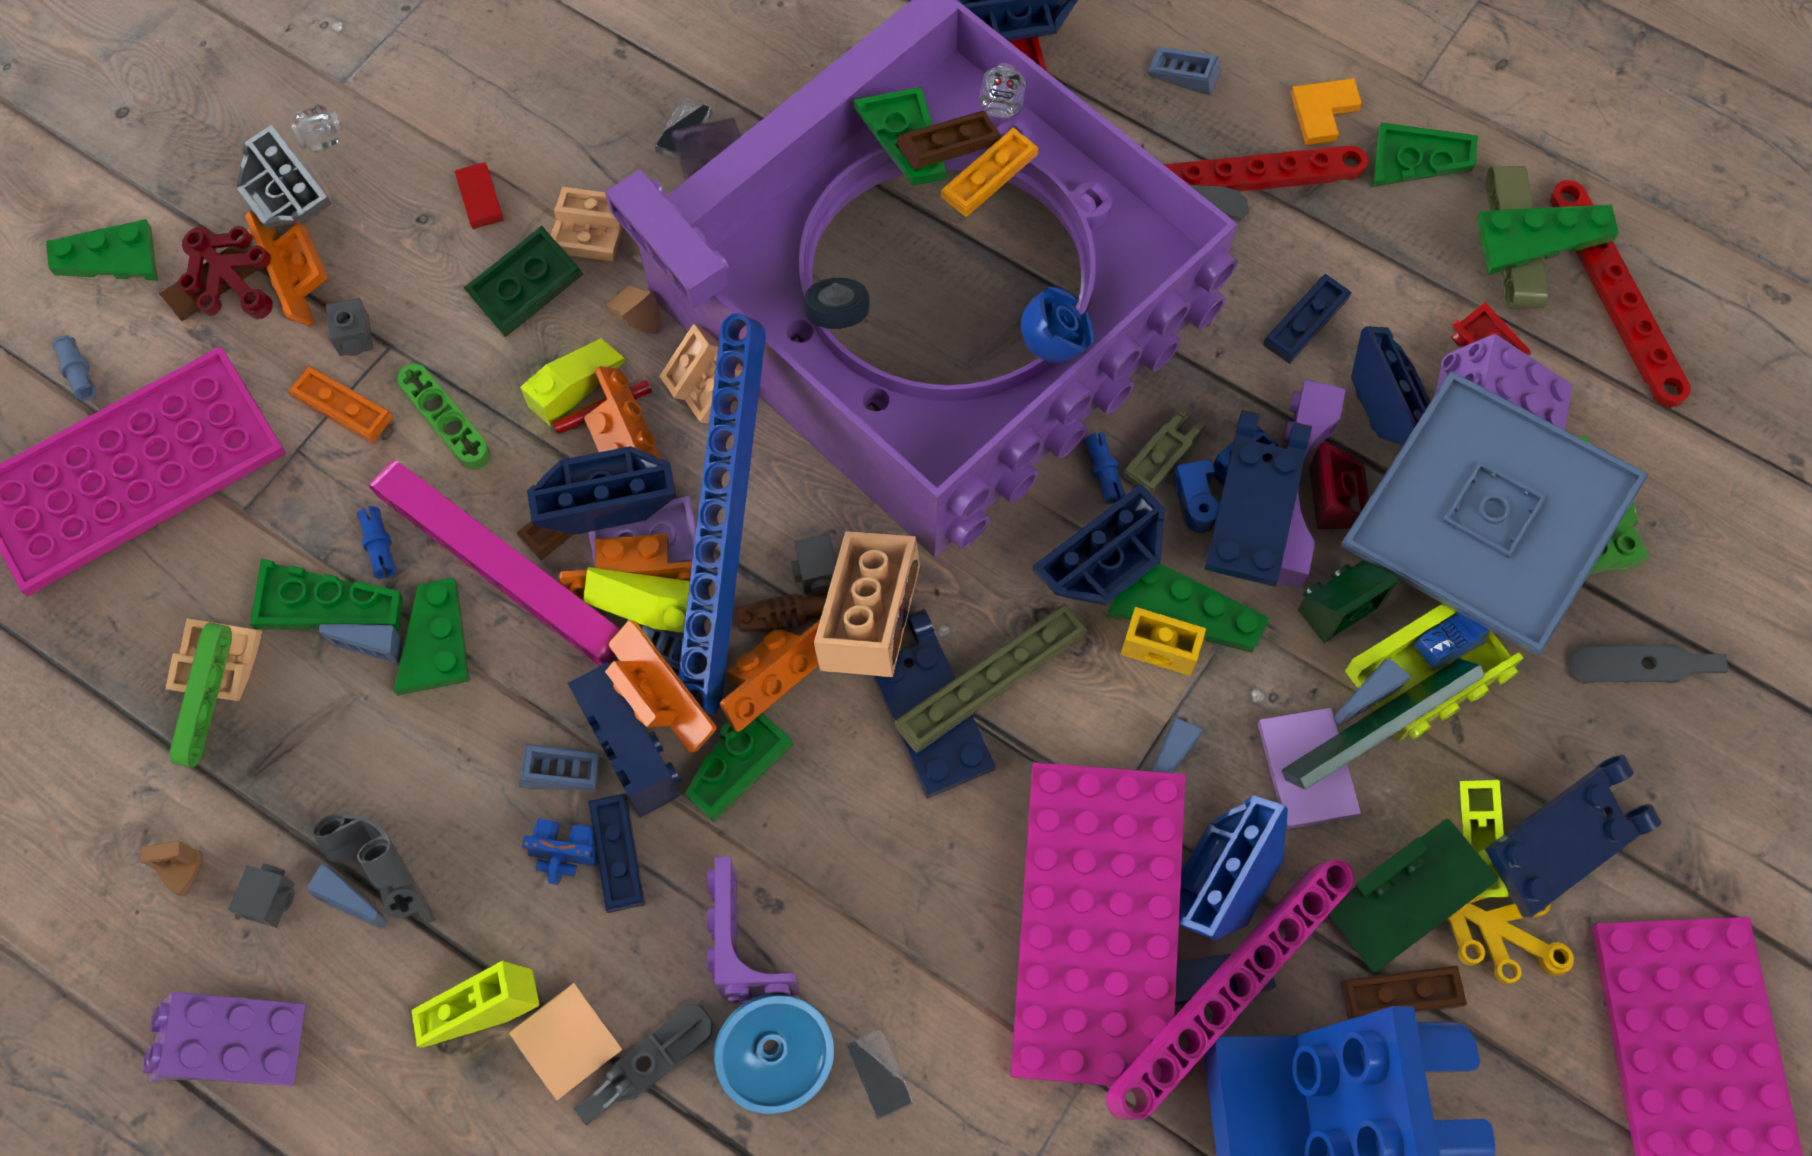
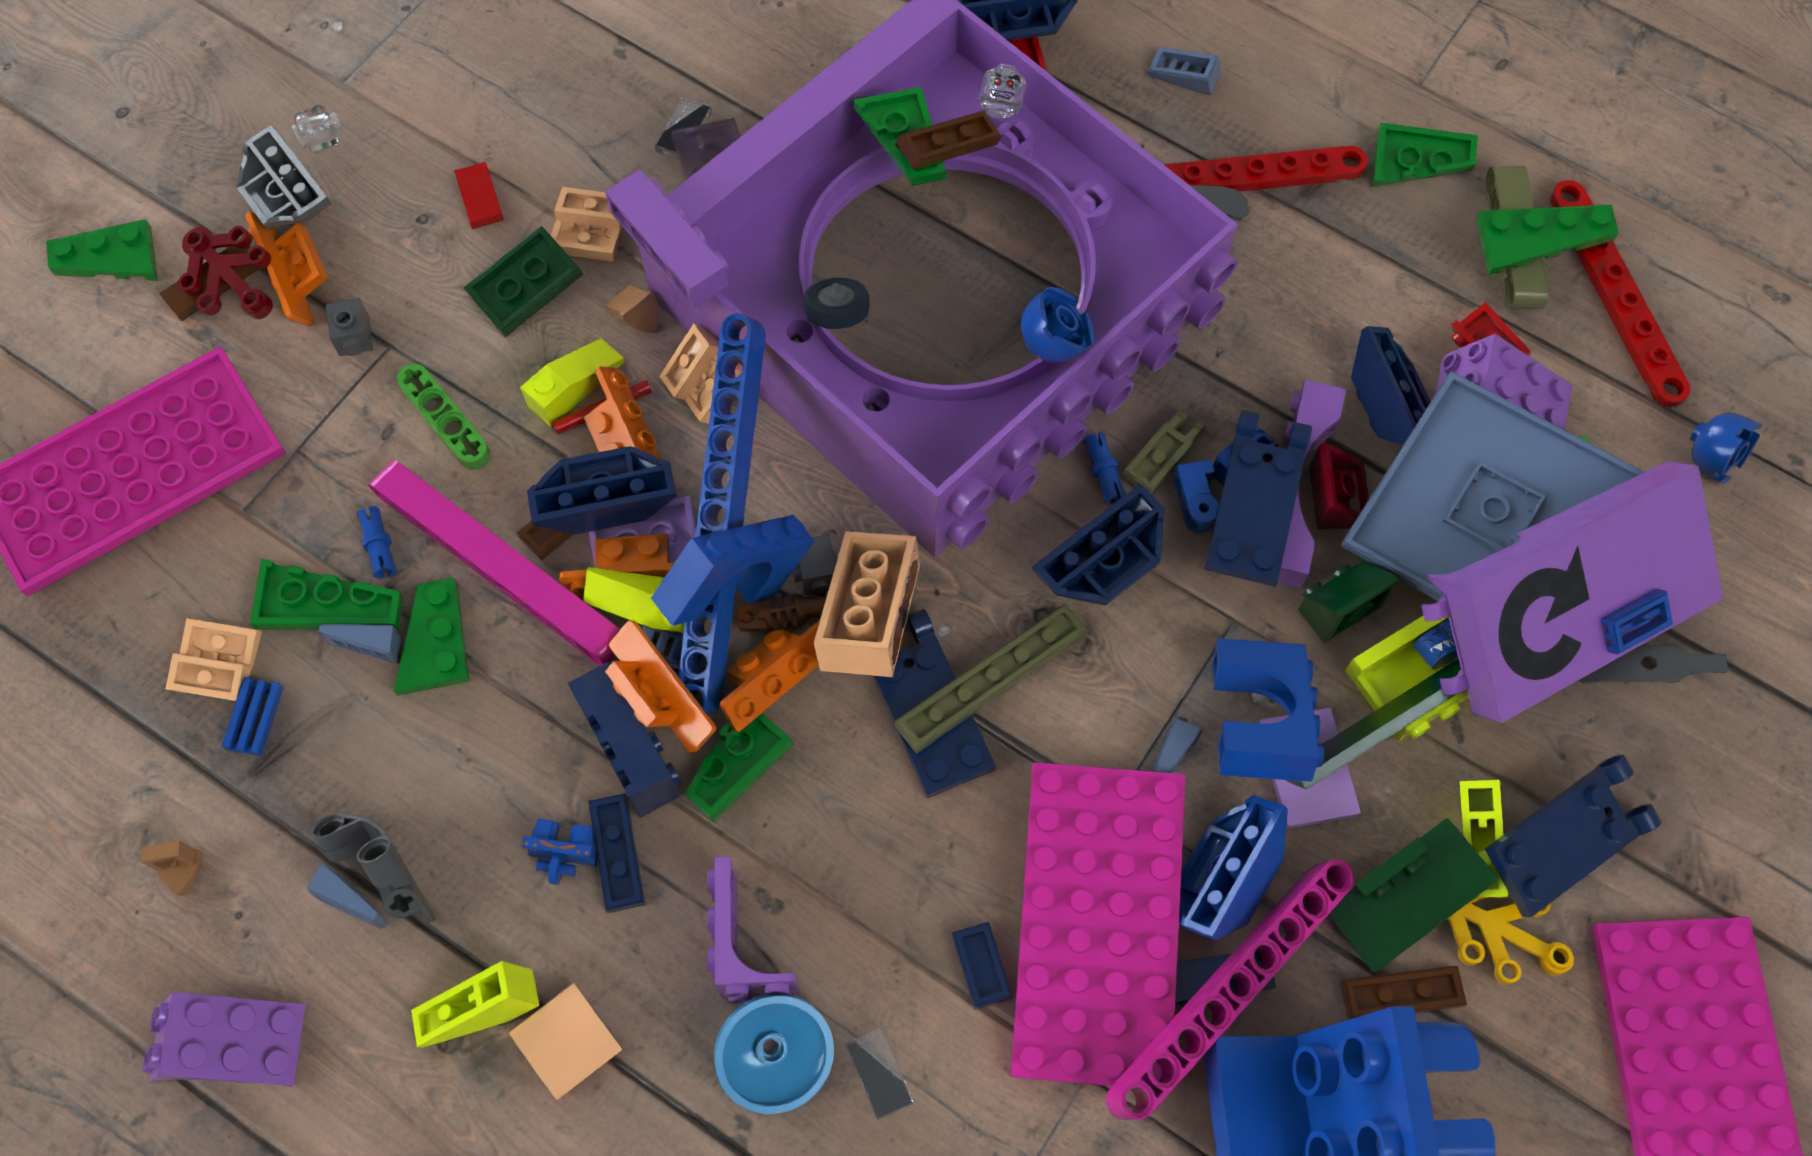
(74, 367): sand blue pin -> none
(201, 695): bright green beam -> none
(239, 713): none -> blue tile
(263, 895): dark grey brick -> none
(340, 404): orange tile -> none
(546, 754): sand blue slope -> none
(663, 1047): dark grey piece -> none
(757, 553): none -> blue arch
(981, 965): none -> dark blue tile
(989, 172): light orange tile -> none
(1163, 641): yellow brick -> none
(1189, 601): green wing -> none
(1275, 749): none -> blue arch
(1307, 318): dark blue tile -> none
(1319, 102): light orange tile -> none
(1380, 684): sand blue slope -> none
(1535, 609): none -> medium lavender piece
(1637, 615): none -> blue tile
(1723, 444): none -> blue cylinder

